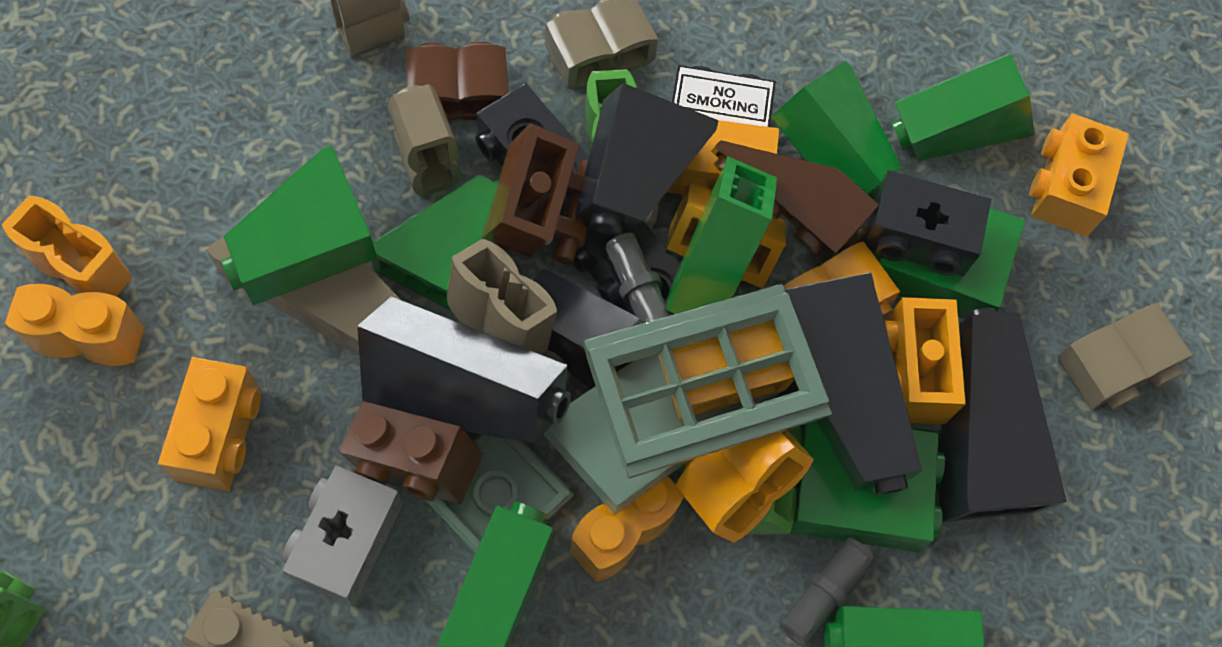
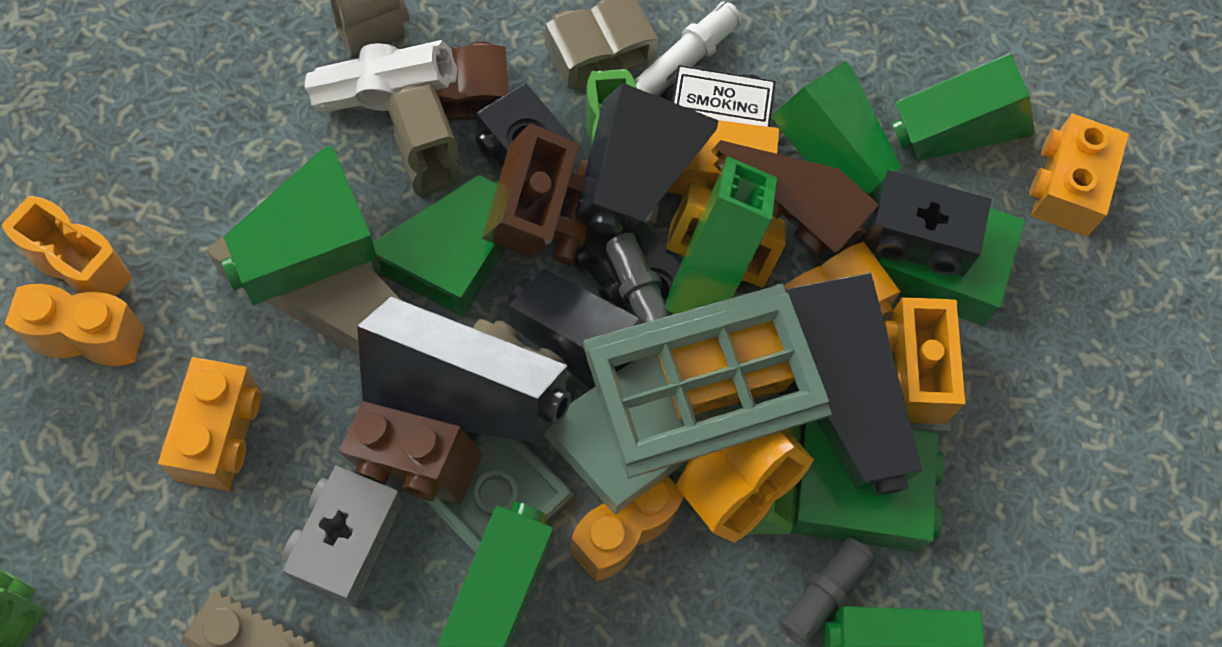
(379, 75): none -> white piece
(498, 301): dark tan brick -> none
(696, 44): none -> white pin
(1000, 439): black slope -> none
(1124, 356): dark tan brick -> none

